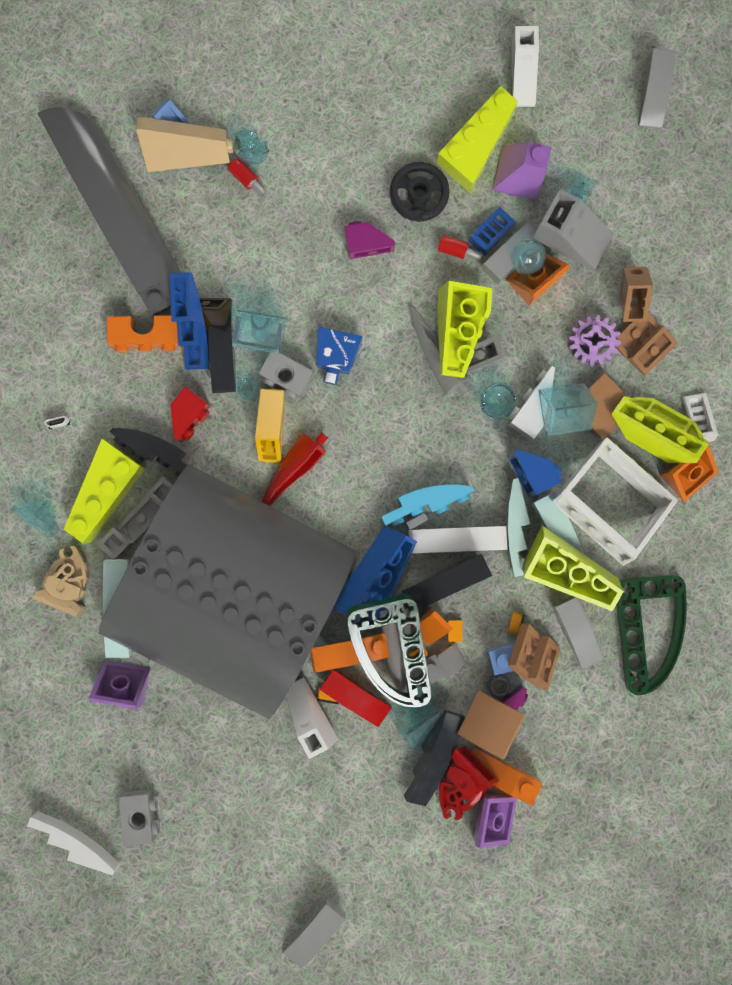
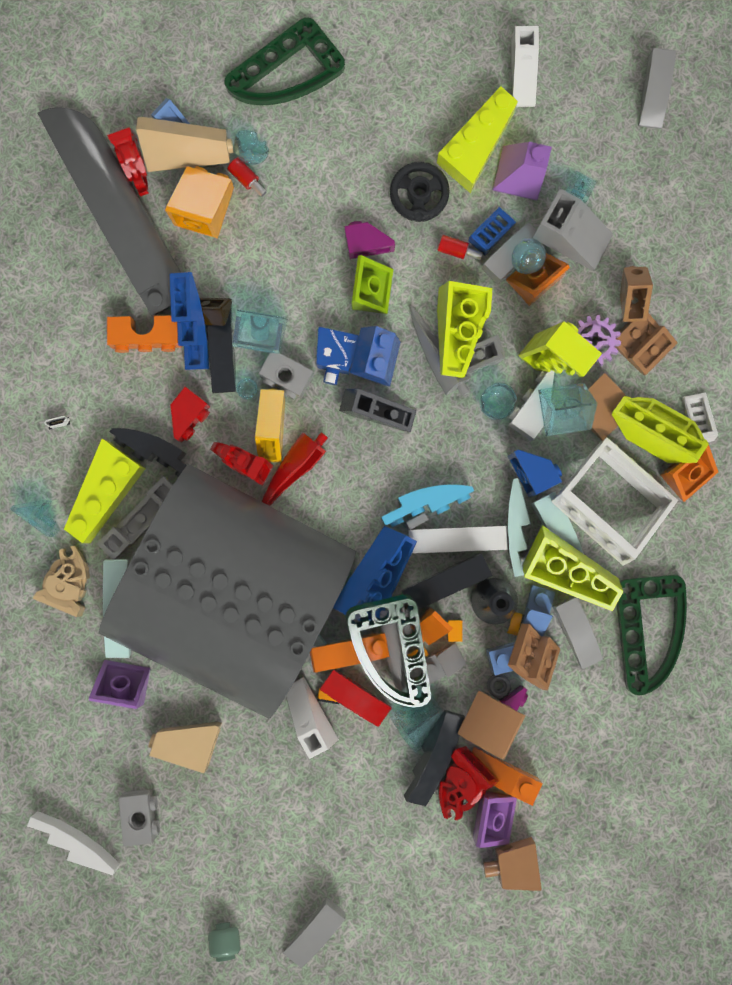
(130, 158): none -> red piece
(186, 745): none -> tan slope
(200, 201): none -> light orange slope
(224, 942): none -> sand green head
(244, 462): none -> red piece
(276, 46): none -> dark green beam
(371, 286): none -> lime slope
(376, 355): none -> blue slope
(377, 409): none -> black slope
(485, 599): none -> black cone
(516, 866): none -> medium nougat torso
(538, 608): none -> medium blue slope
(560, 350): none -> neon yellow wedge

